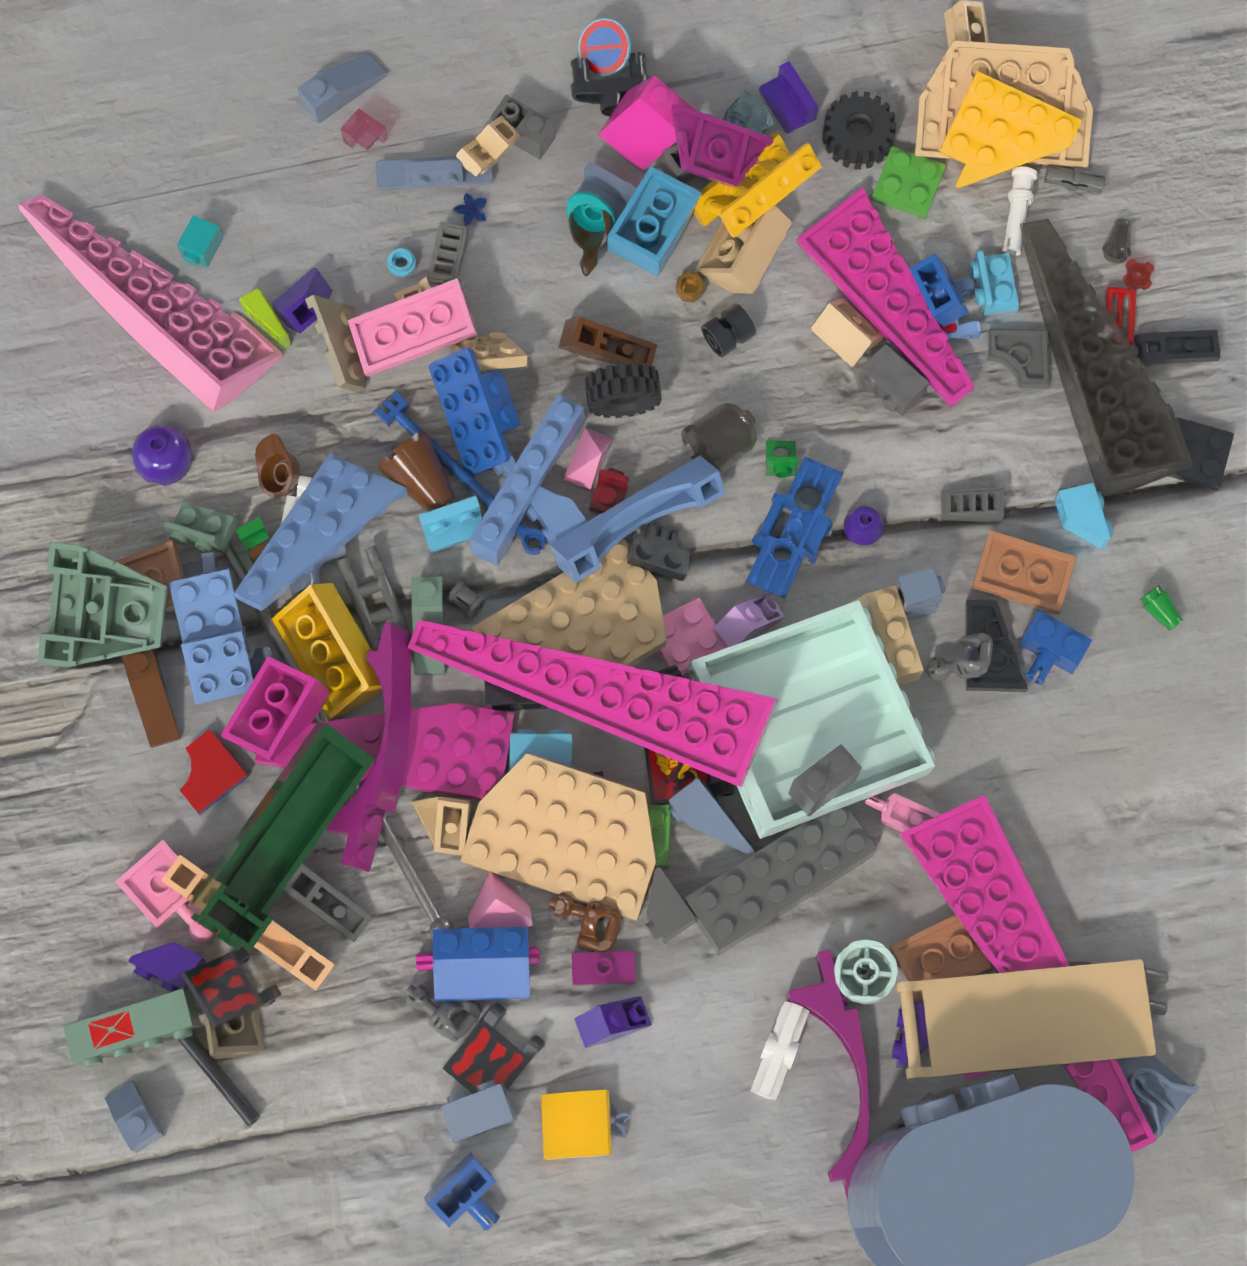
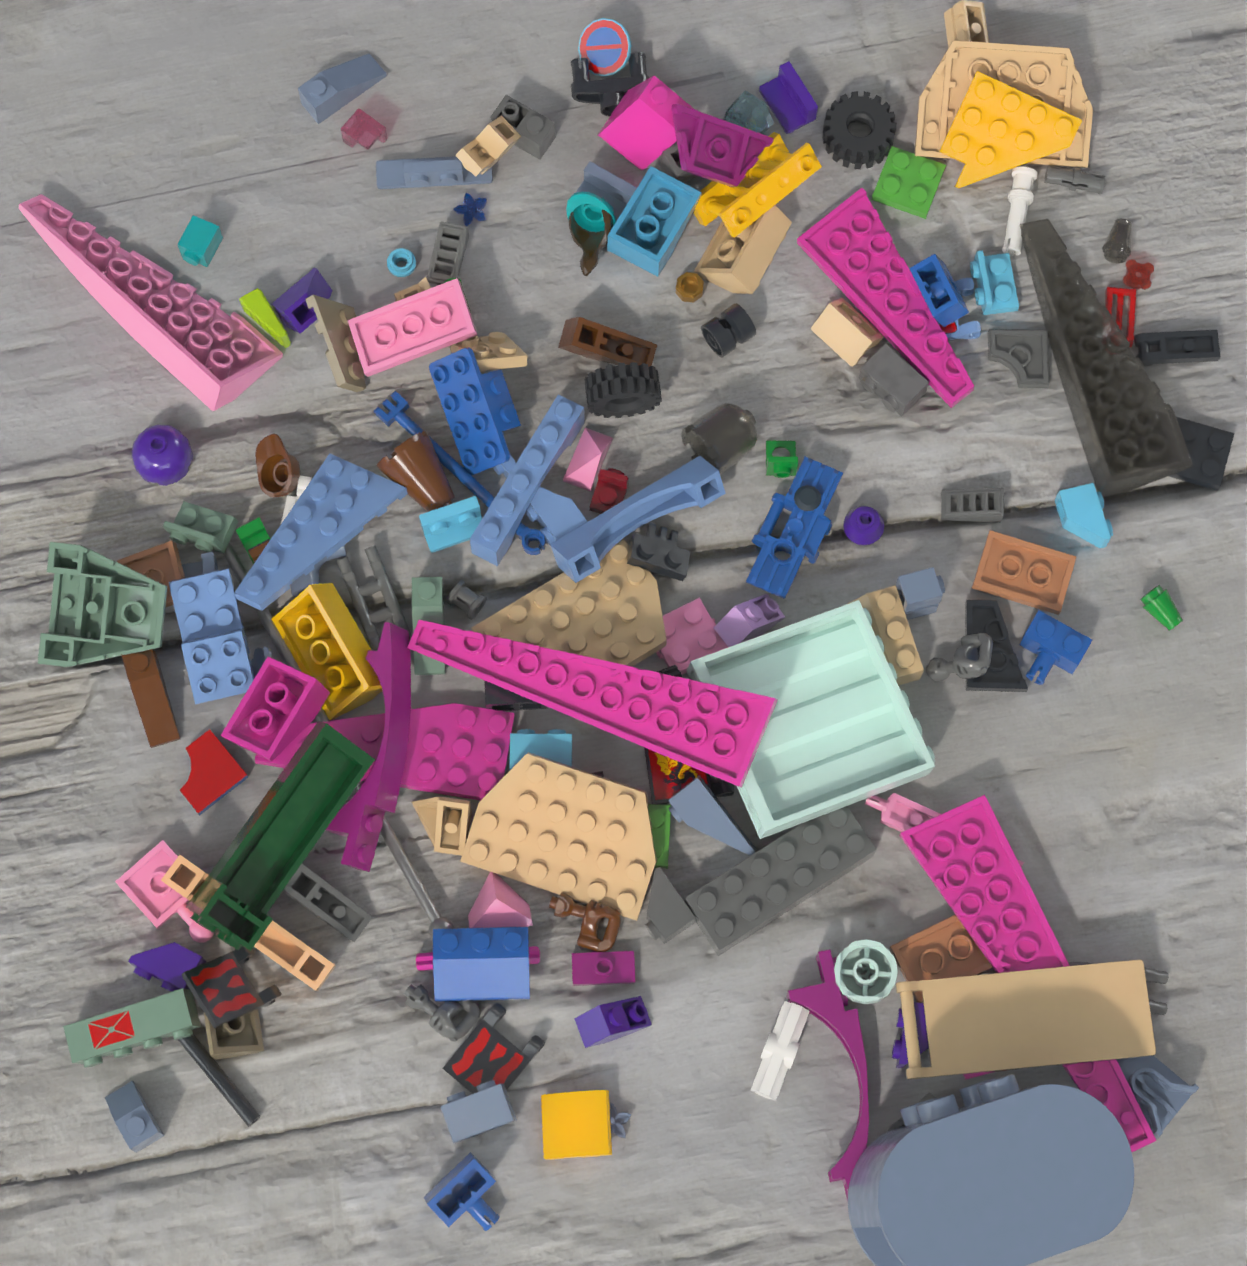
(824, 780): flat silver brick -> none

